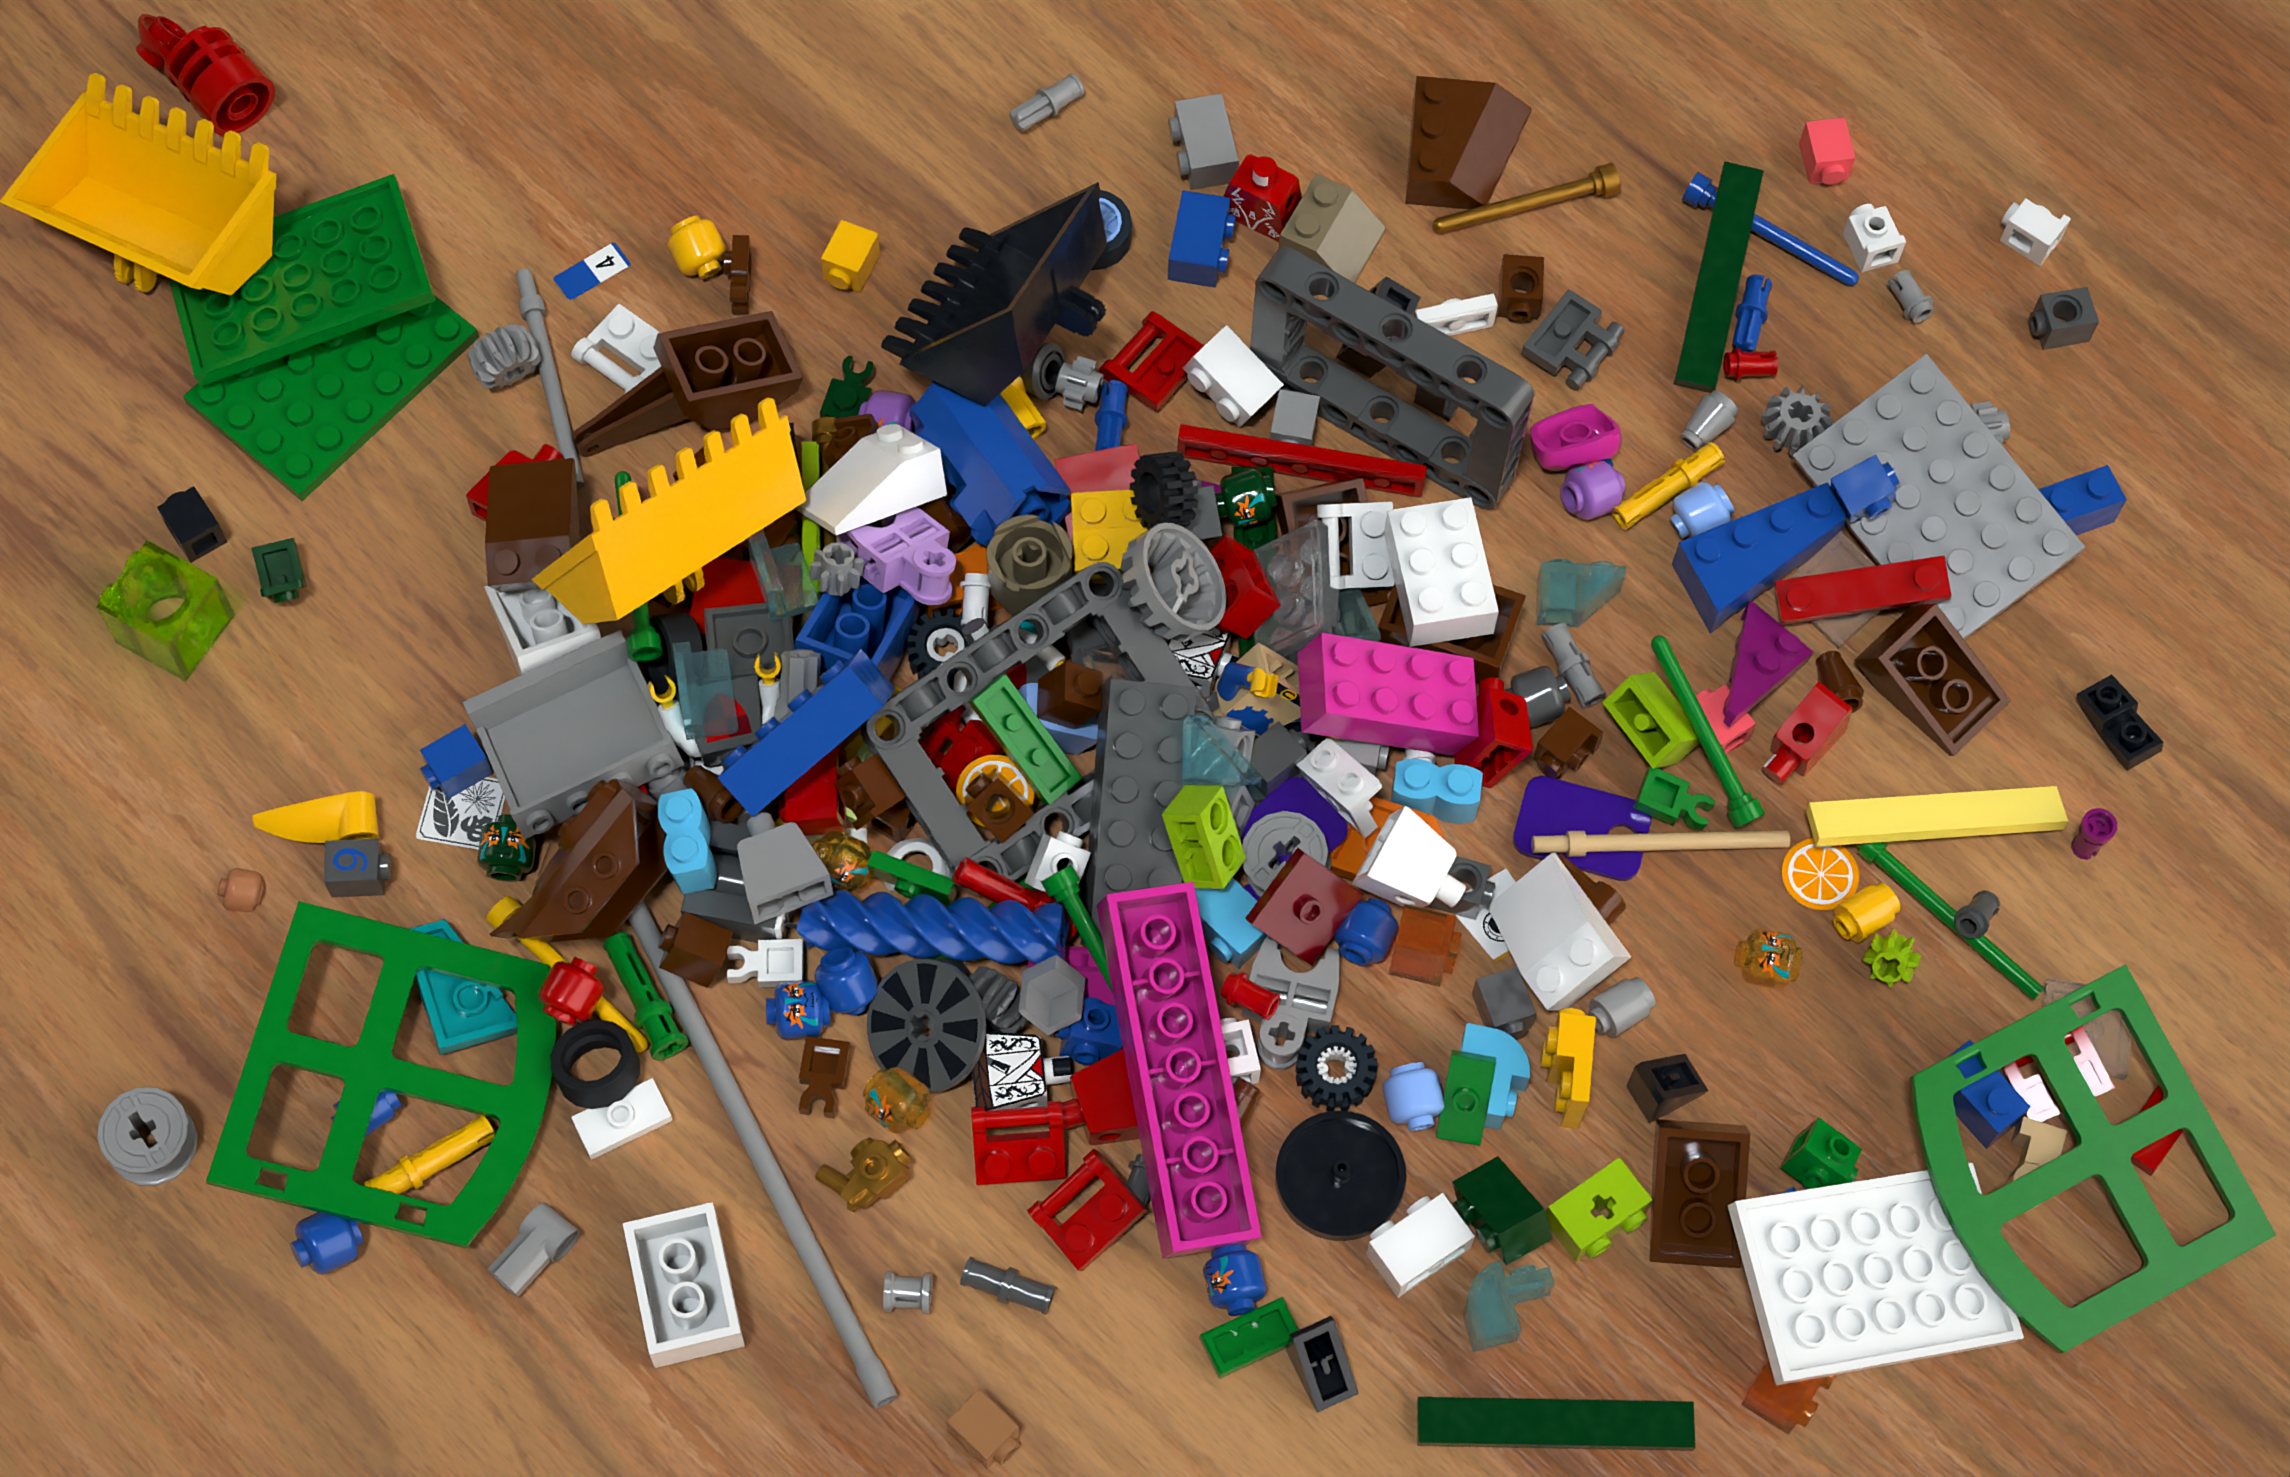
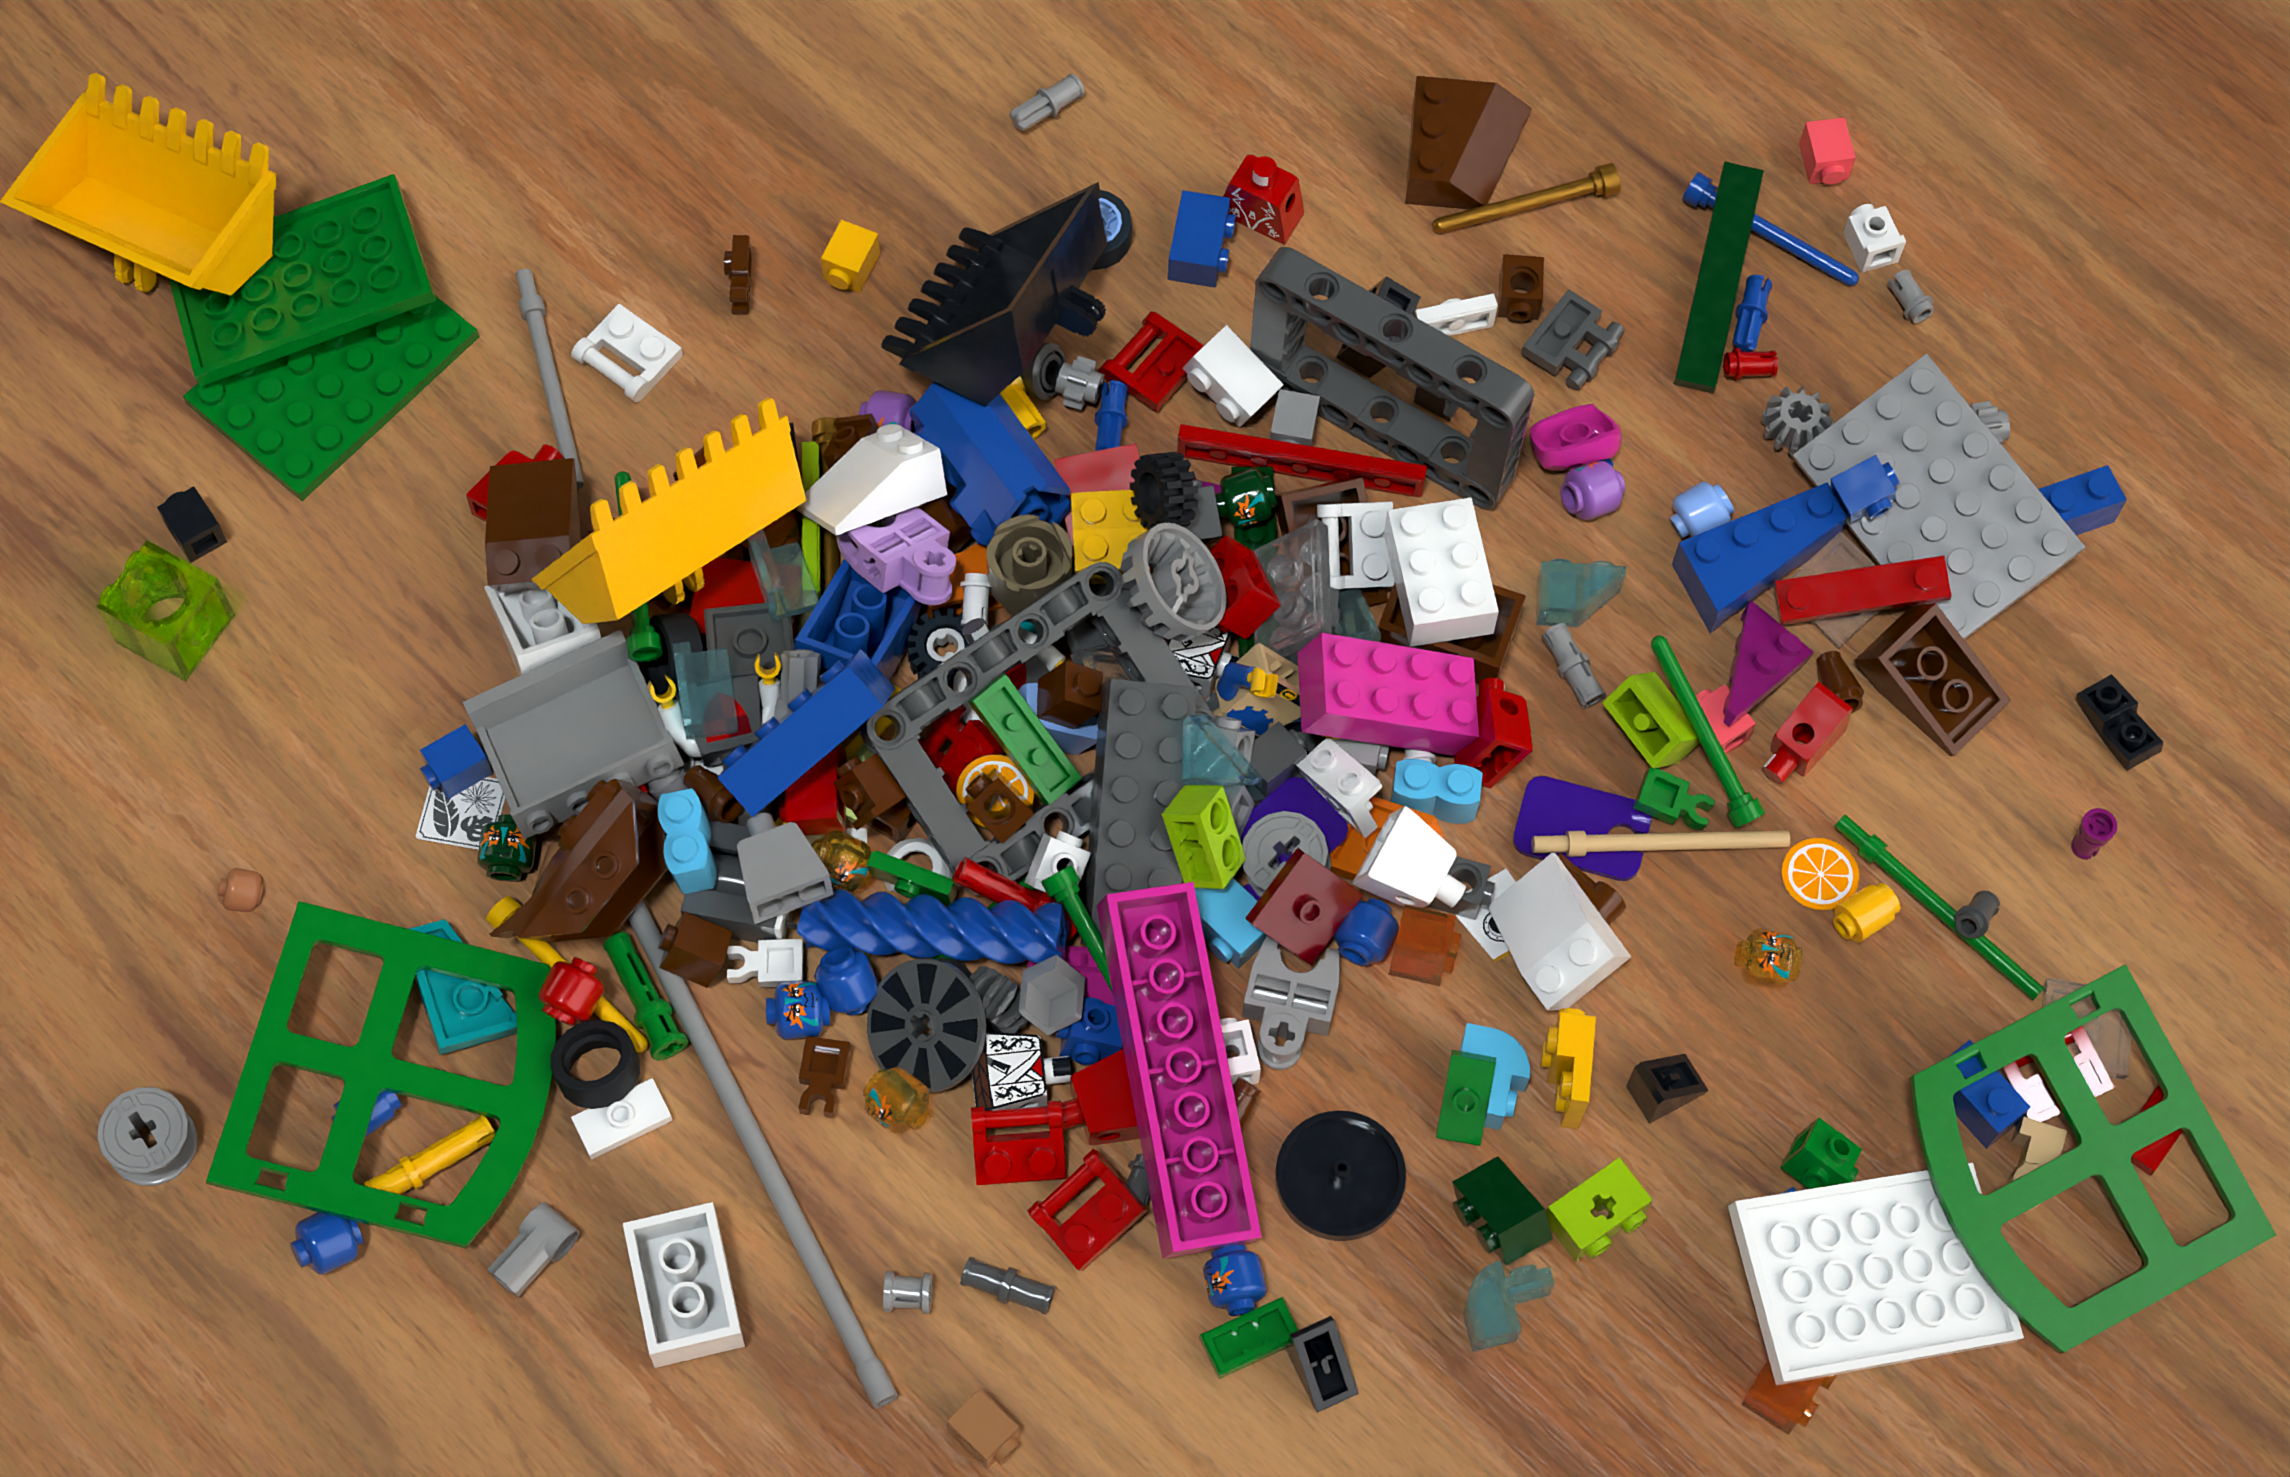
(208, 72): red cylinder -> none
(279, 570): dark green bracket -> none
(323, 819): yellow piece -> none
(356, 868): dark grey brick -> none
(504, 356): light grey gear -> none
(592, 271): sticker -> none
(697, 247): yellow head -> none
(703, 376): reddish brown slope -> none
(836, 569): light grey gear -> none
(847, 396): dark green plate -> none
(876, 1173): pearl gold piece -> none
(1204, 141): light grey brick -> none
(1241, 991): red pin -> none
(1313, 1072): black bush -> none
(1333, 228): dark tan slope -> none
(1413, 1096): light blue head -> none
(1419, 1243): white brick -> none
(1504, 1002): flat silver brick -> none
(1543, 694): dark grey head -> none
(1555, 1423): dark green tile -> none
(1567, 744): reddish brown brick -> none
(1621, 1006): light grey brick -> none
(1678, 478): yellow pin -> none
(1694, 1179): reddish brown slope -> none
(1709, 420): light grey cone -> none
(1892, 958): lime gear -> none
(1936, 816): light yellow tile -> none
(2032, 230): white brick -> none
(2071, 305): dark grey brick -> none

